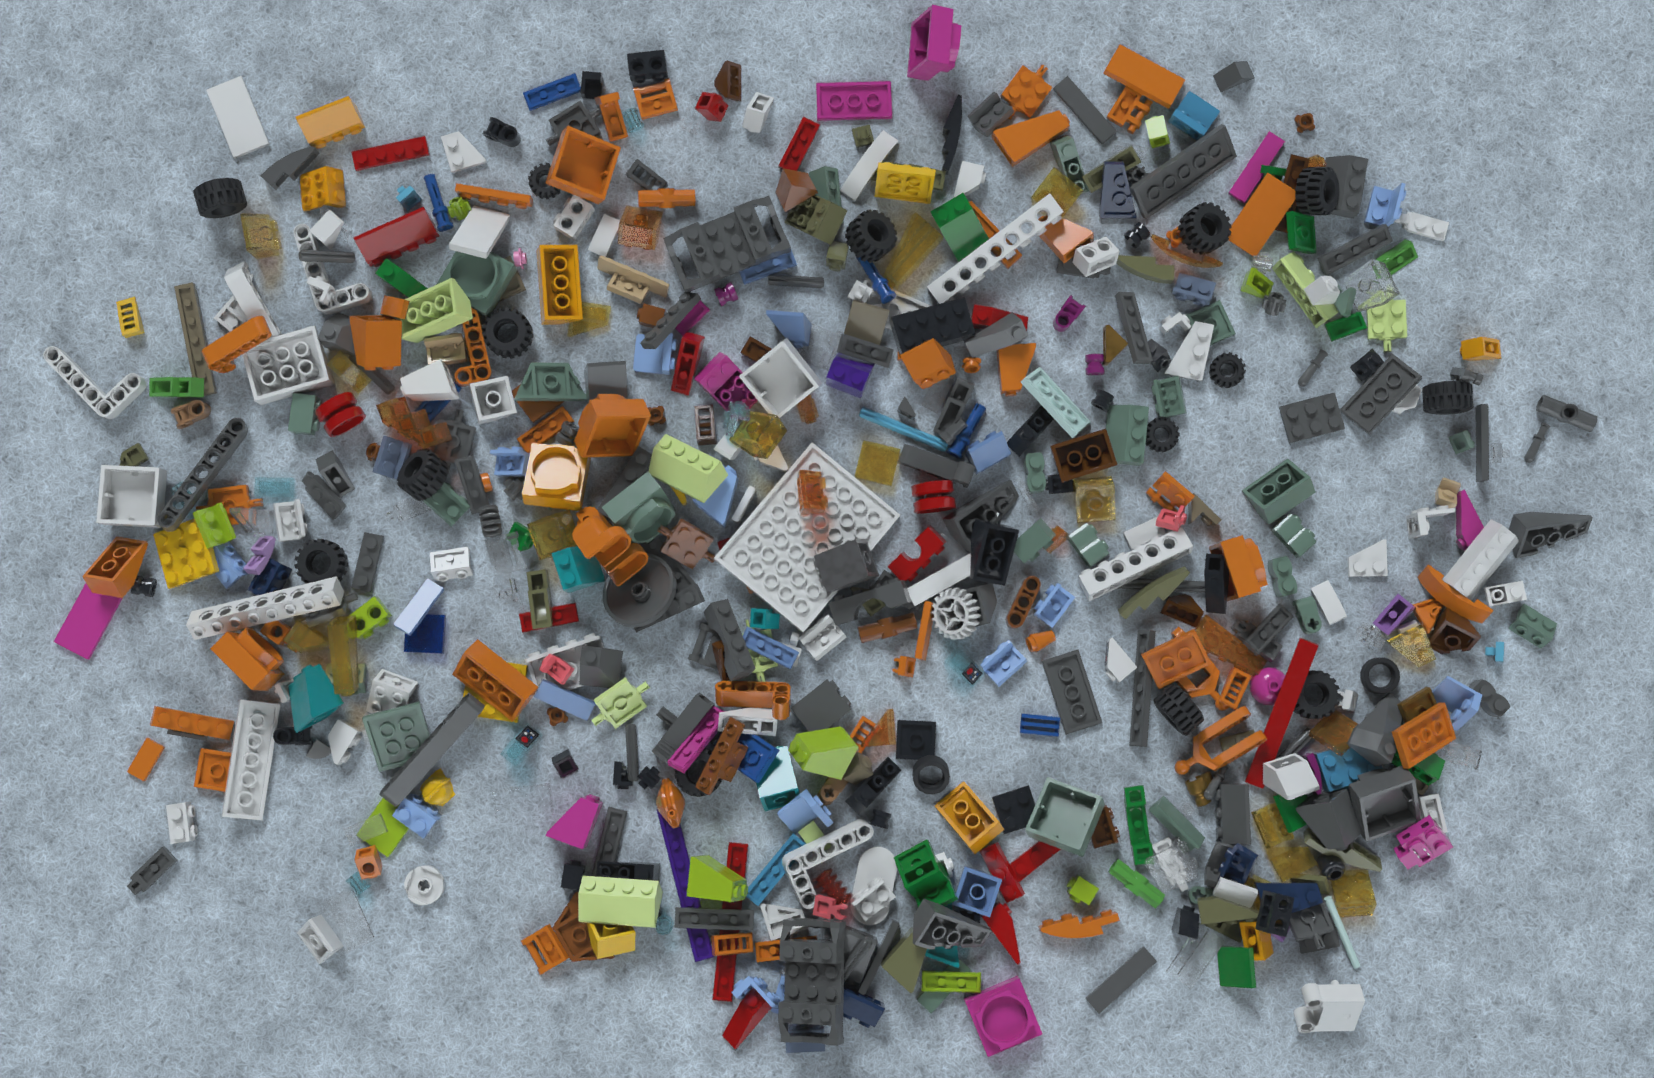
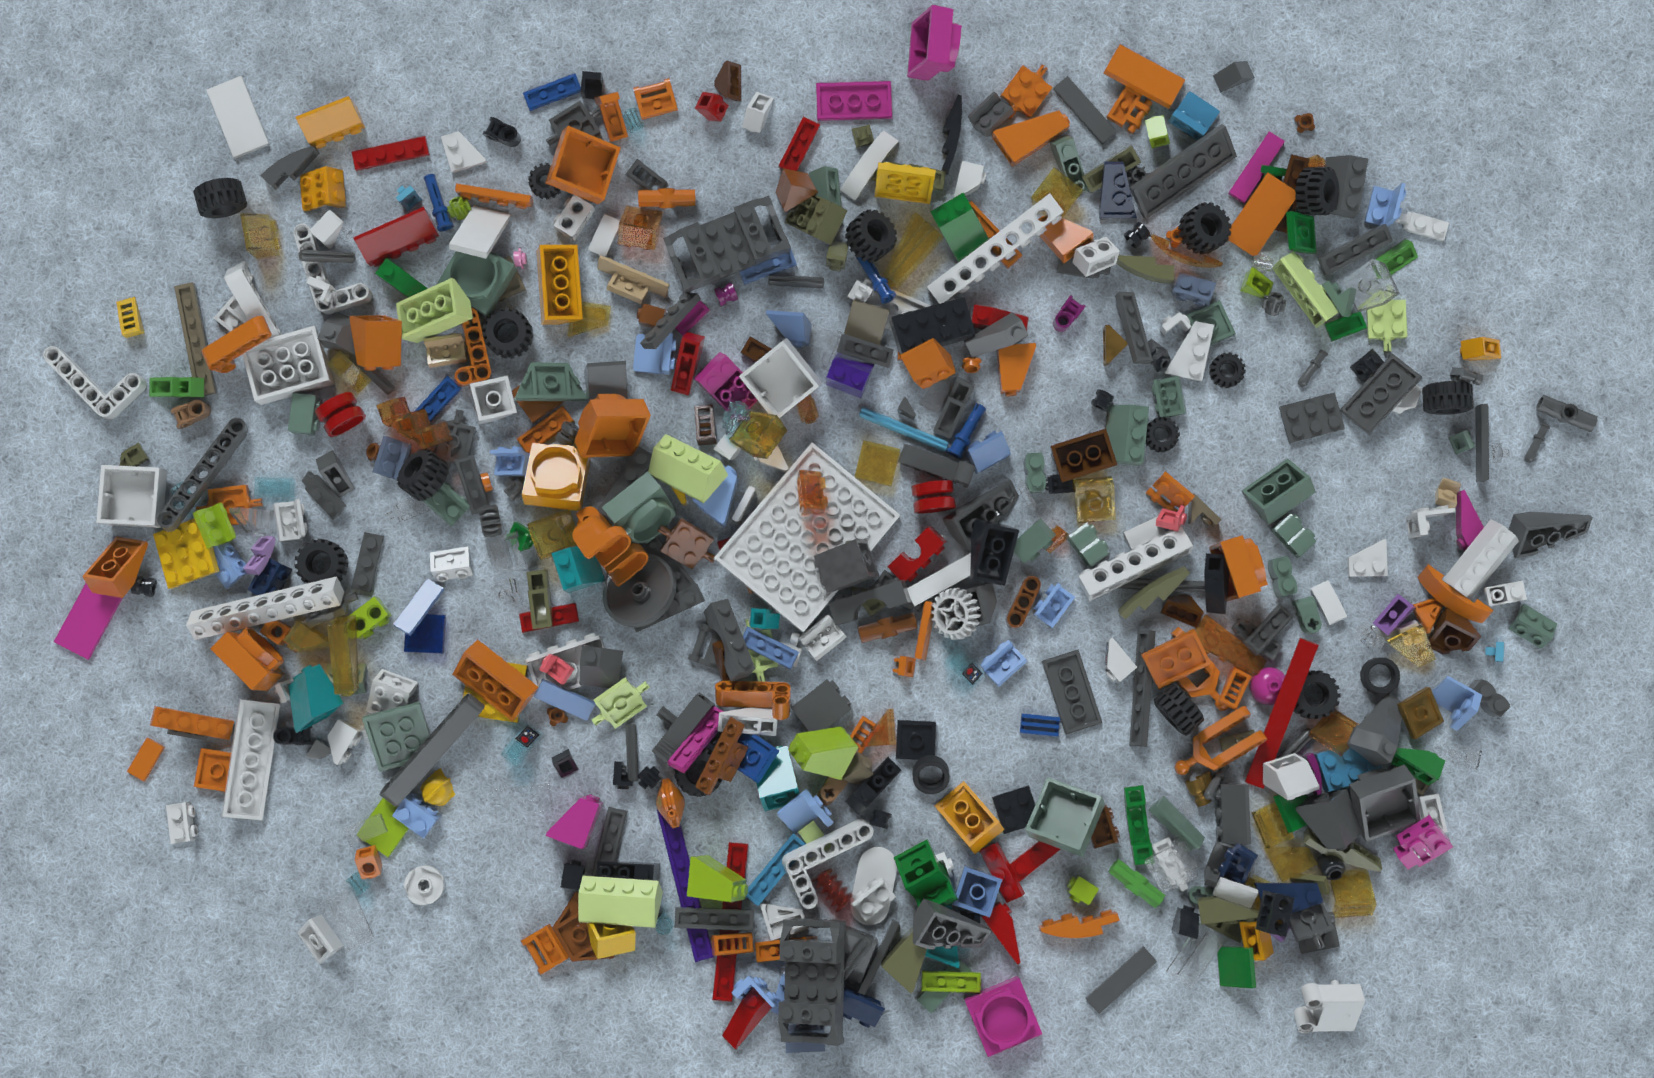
(151, 870): dark grey hinge -> none
(394, 307): orange slope -> none
(430, 383): white slope -> none
(647, 61): black brick -> none
(659, 419): dark orange plate -> none
(827, 908): coral plate -> none
(951, 433): dark grey pin -> none
(1030, 431): black slope -> none
(1038, 641): orange cone -> none
(1055, 402): light aqua tile -> none
(1094, 364): magenta wheel -> none
(1323, 291): white slope -> none
(1342, 932): light aqua bar -> none
(1349, 700): white tile -> none
(1423, 735): orange plate -> none

